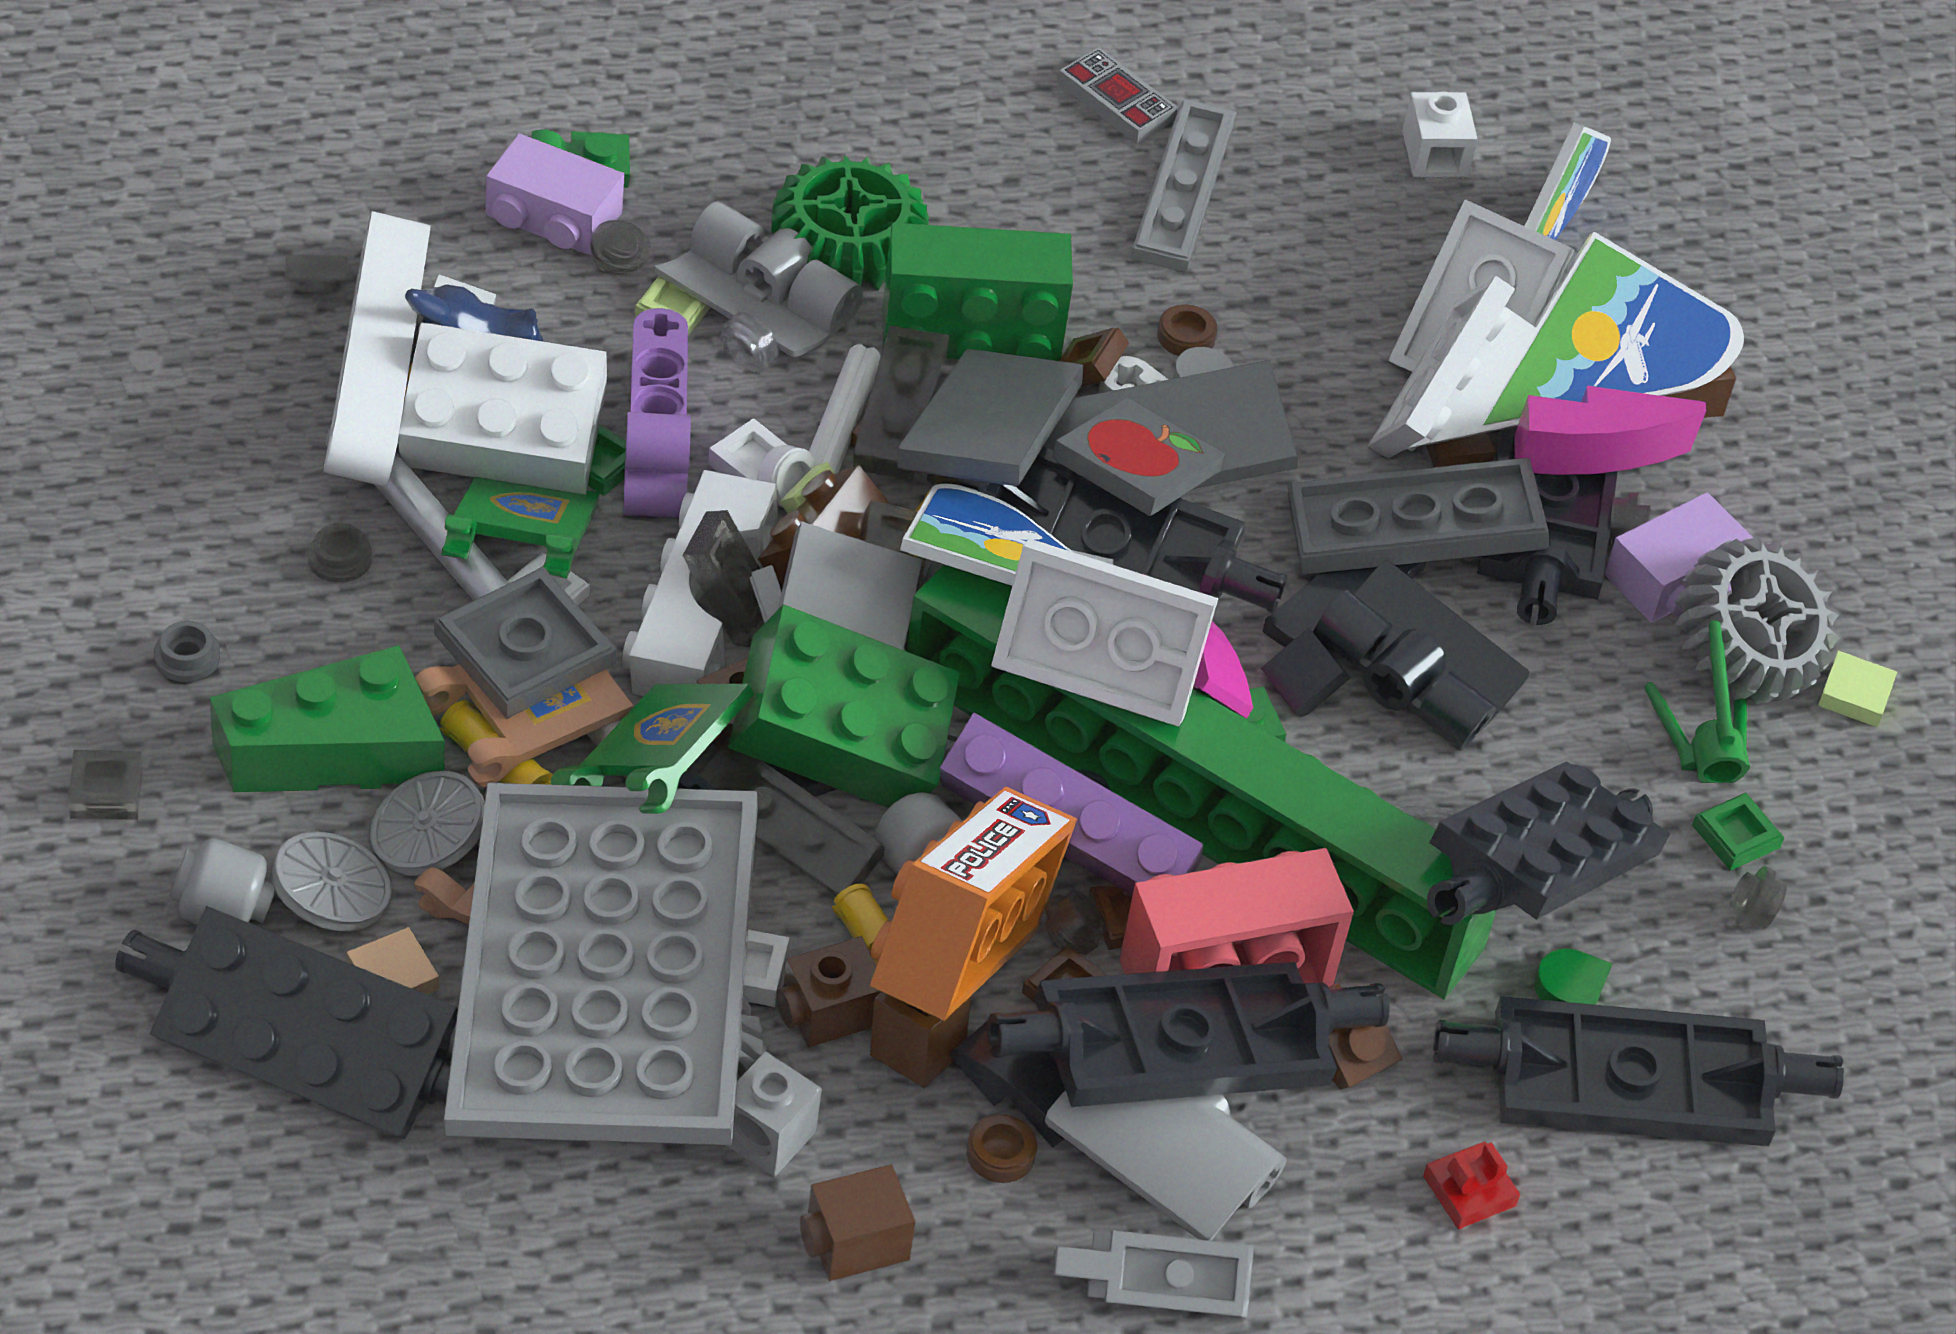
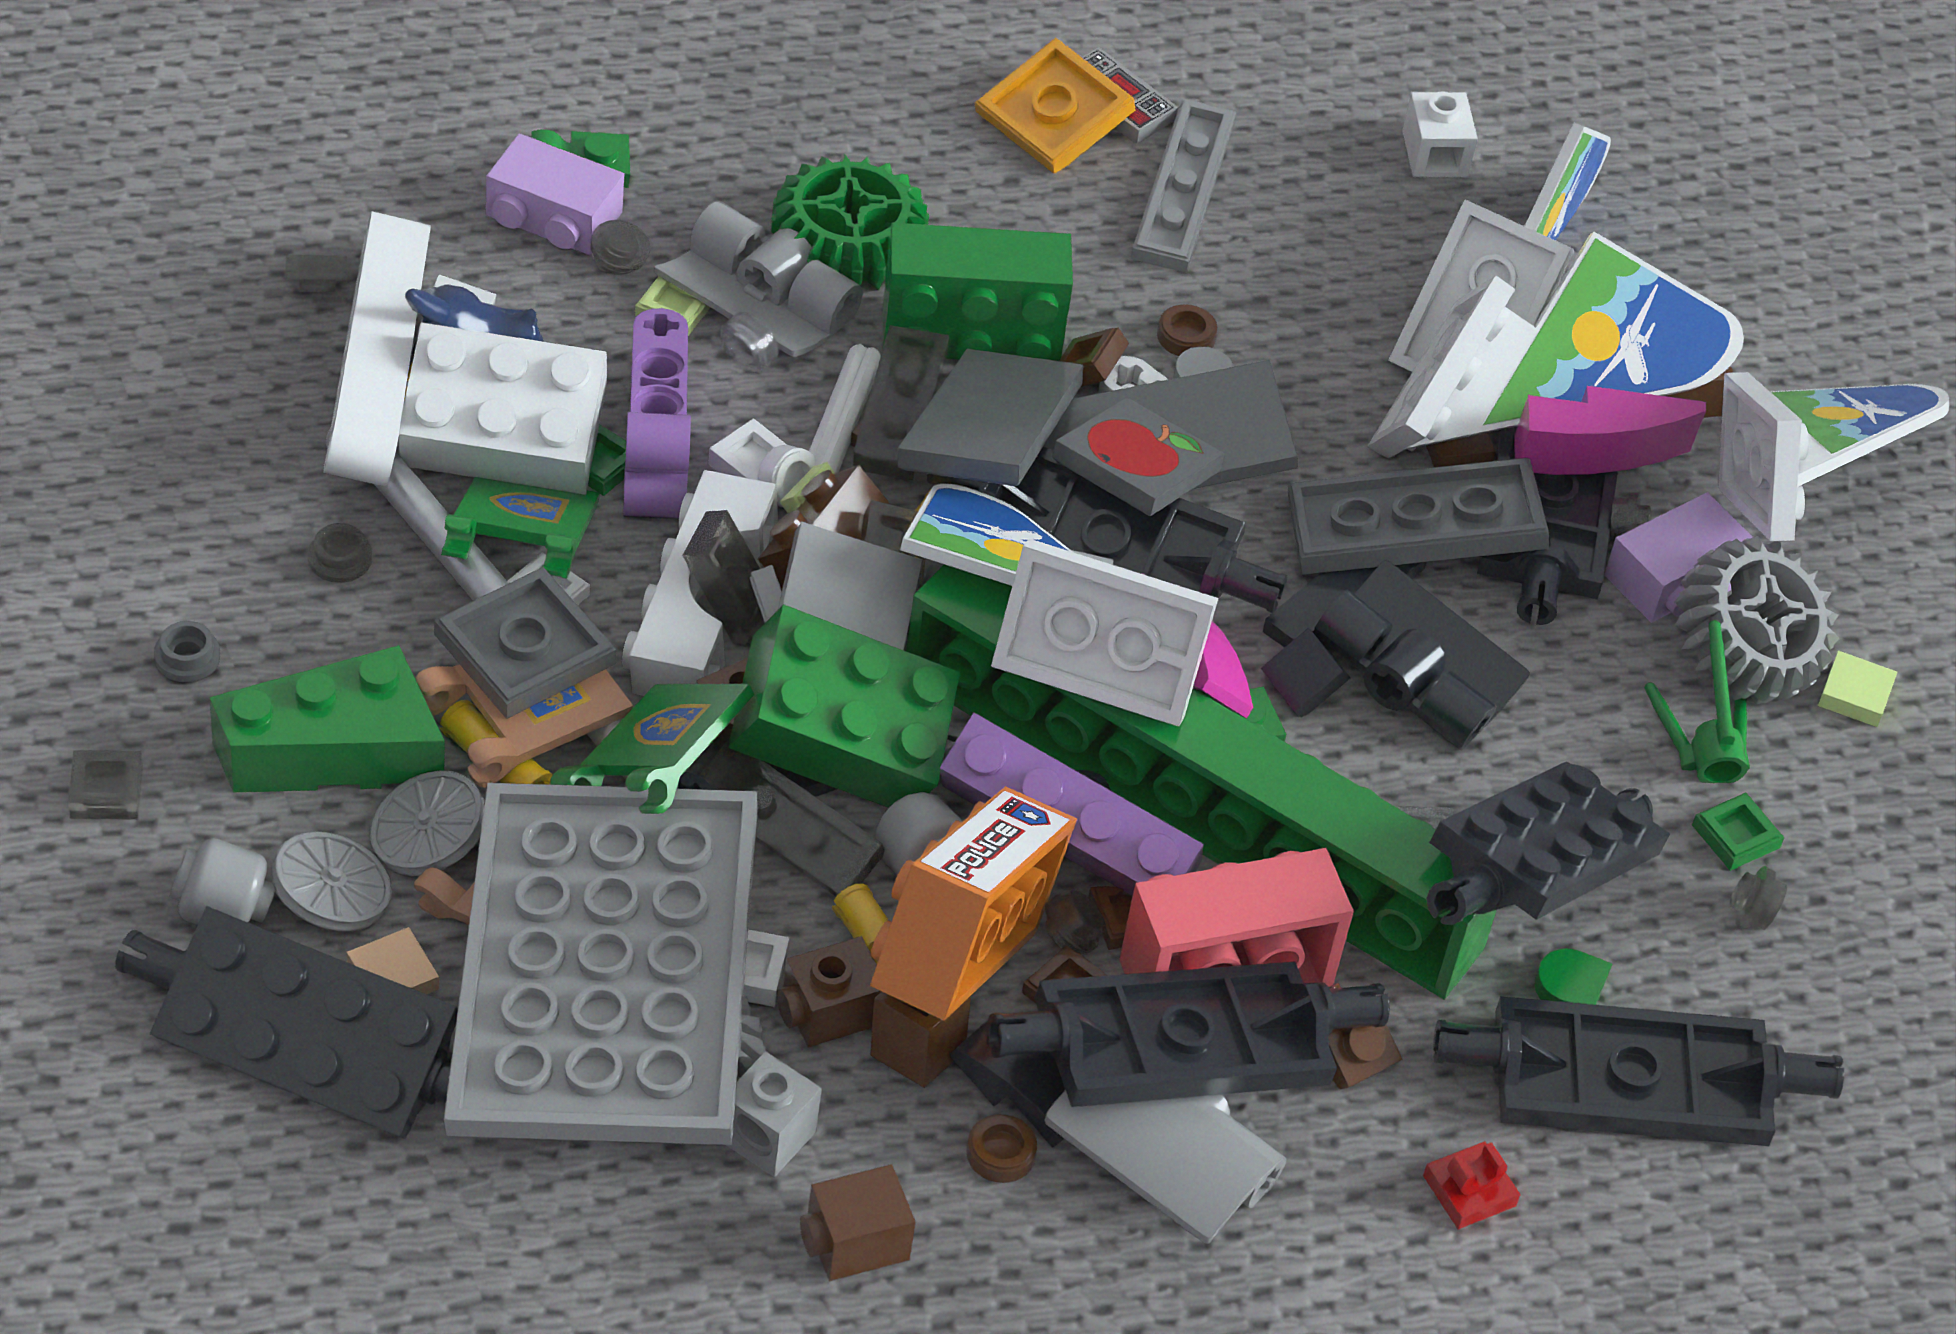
(1055, 106): none -> light orange tile
(1162, 1272): light grey hinge -> none
(1793, 436): none -> white piece

